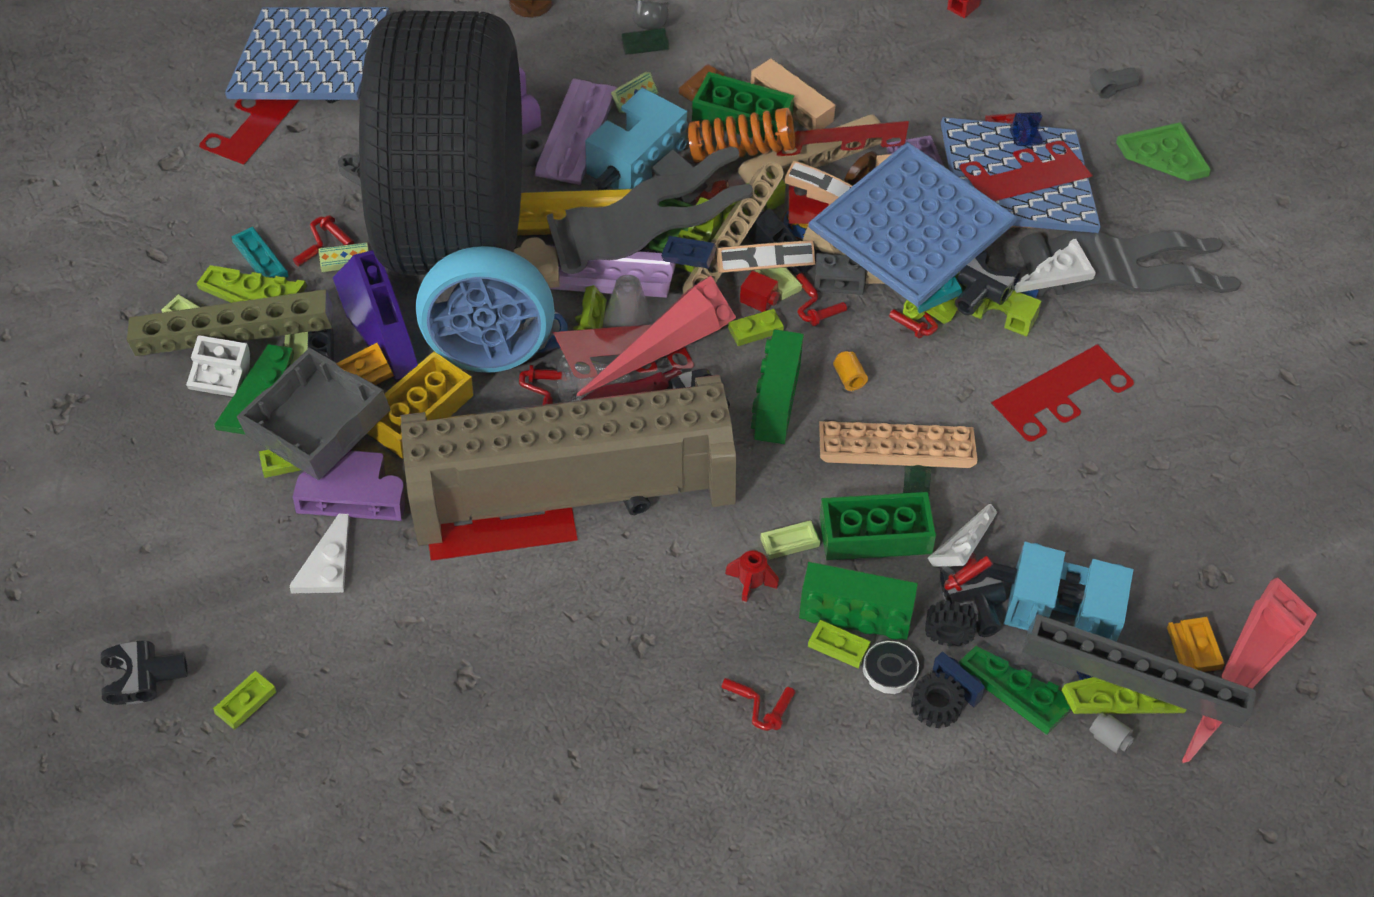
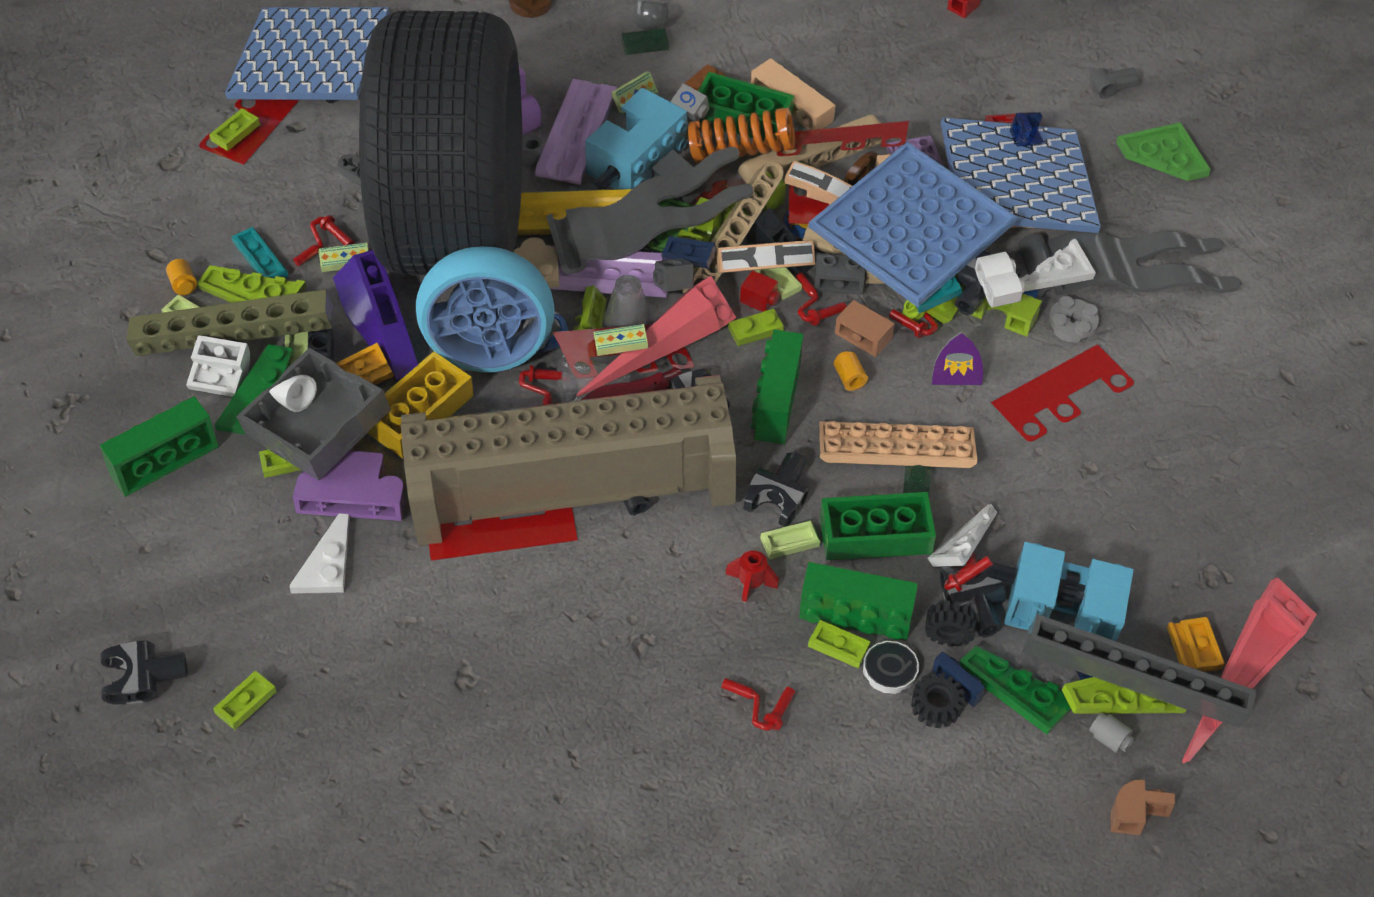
(159, 446): none -> green brick
(181, 277): none -> light orange brick
(234, 129): none -> lime plate
(295, 392): none -> white piece
(620, 340): none -> yellowish green tile
(673, 274): none -> dark grey brick
(691, 101): none -> light grey brick
(779, 488): none -> black connector
(864, 328): none -> nougat brick
(958, 363): none -> dark purple shield
(999, 279): none -> white brick
(1033, 175): red piece -> none
(1069, 308): none -> light grey plate
(1133, 805): none -> nougat brick

